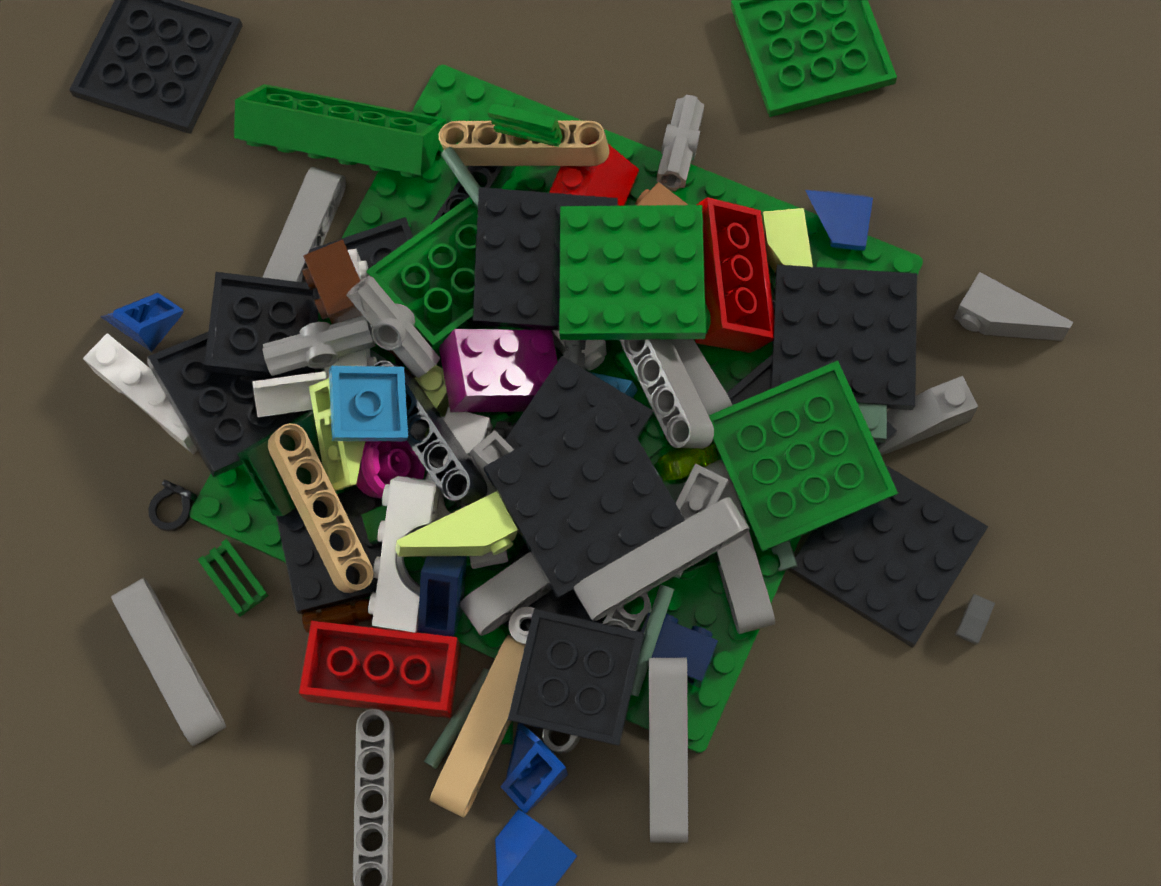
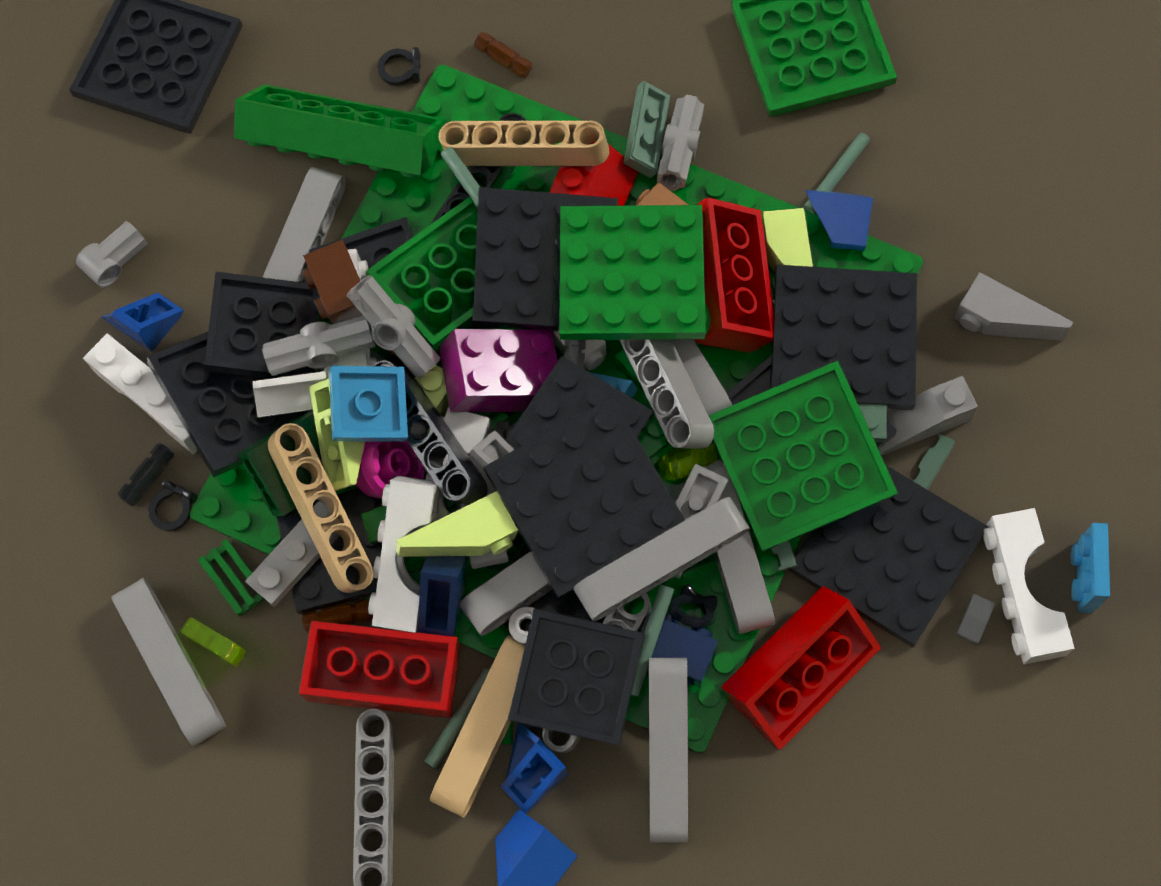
(105, 260): none -> light grey piece
(146, 474): none -> black axle
(213, 641): none -> clear neon green beam
(288, 561): none -> light grey plate
(413, 74): none -> black piece
(503, 55): none -> reddish brown axle
(525, 124): green tile -> none
(647, 129): none -> sand green tile
(689, 595): none -> black piece
(801, 666): none -> red slope
(841, 167): none -> sand green bar
(934, 461): none -> sand green piece
(1038, 630): none -> white arch
(1092, 568): none -> dark azure plate

